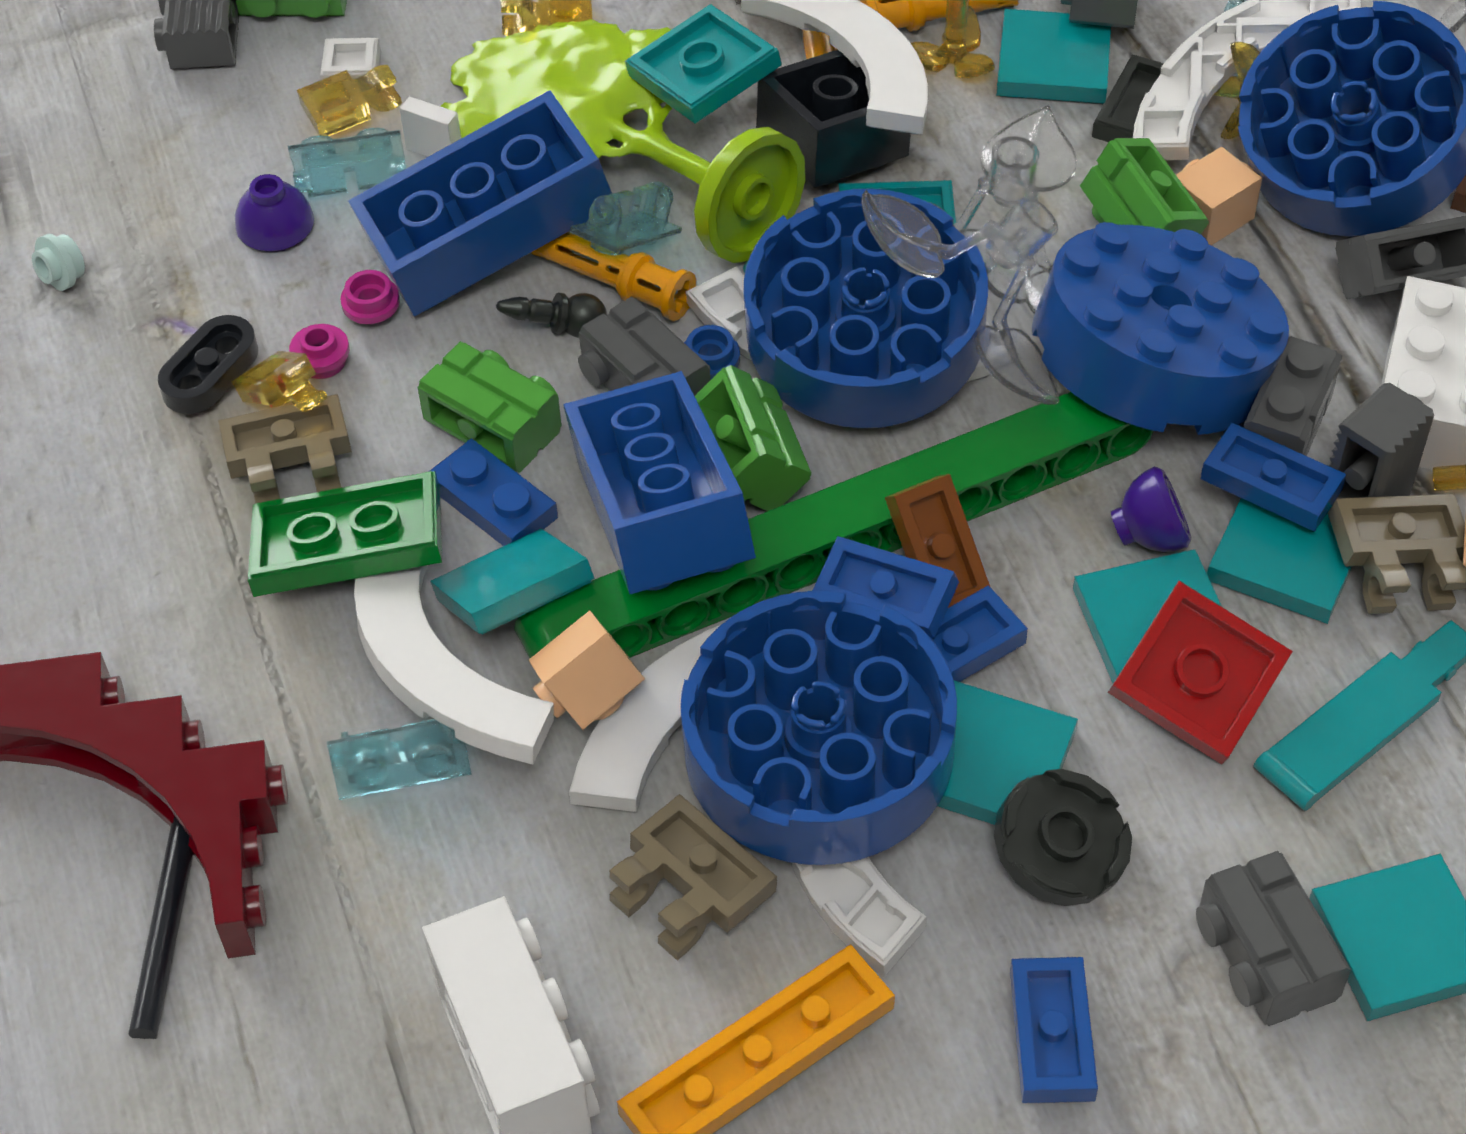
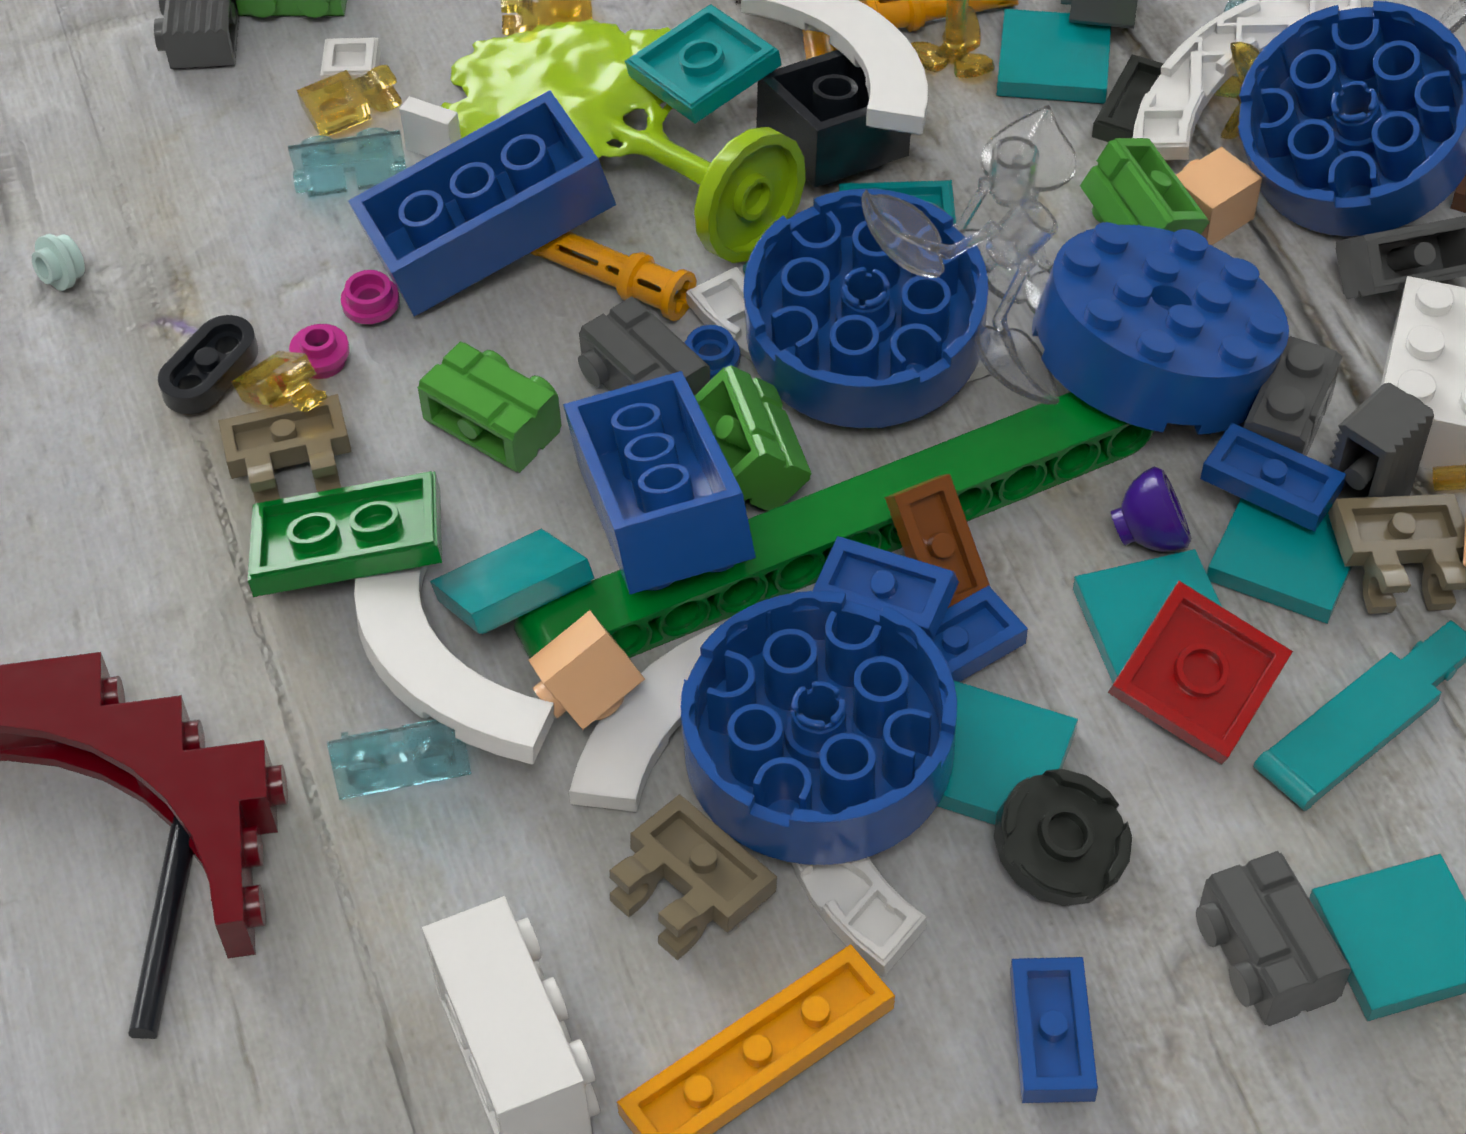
(272, 215): dark purple brick -> none
(493, 494): blue plate -> none
(561, 313): pearl dark grey bar -> none
(629, 219): clear light blue hinge -> none

